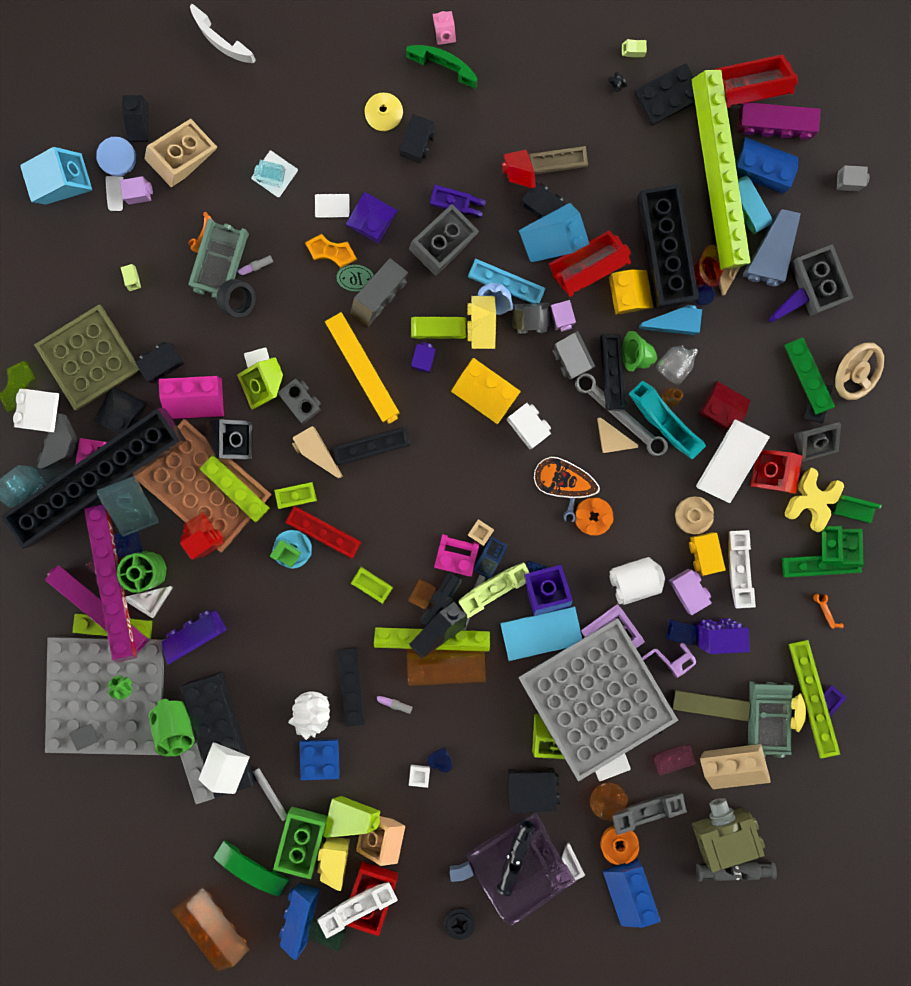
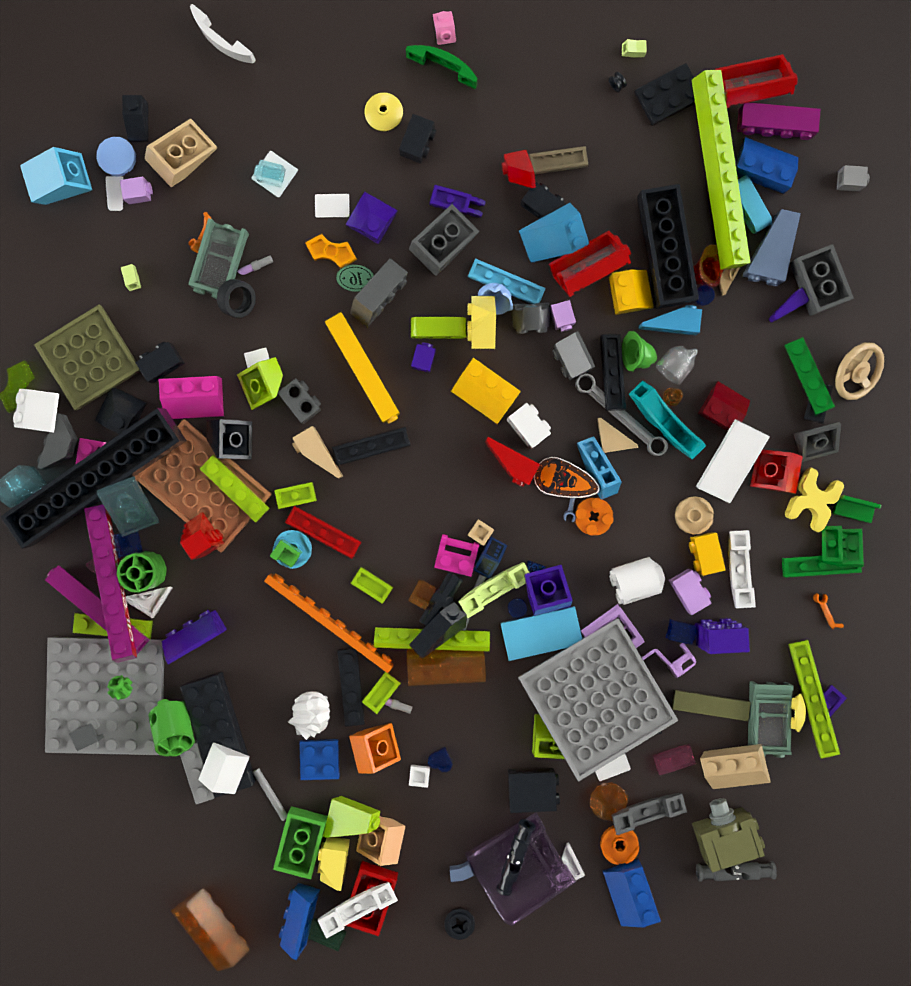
(249, 870): green slope -> none
(324, 618): none -> orange plate
(375, 748): none -> orange slope
(381, 692): none -> lime tile
(515, 464): none -> red slope
(517, 607): none -> clear blue tile
(599, 467): none -> dark azure slope

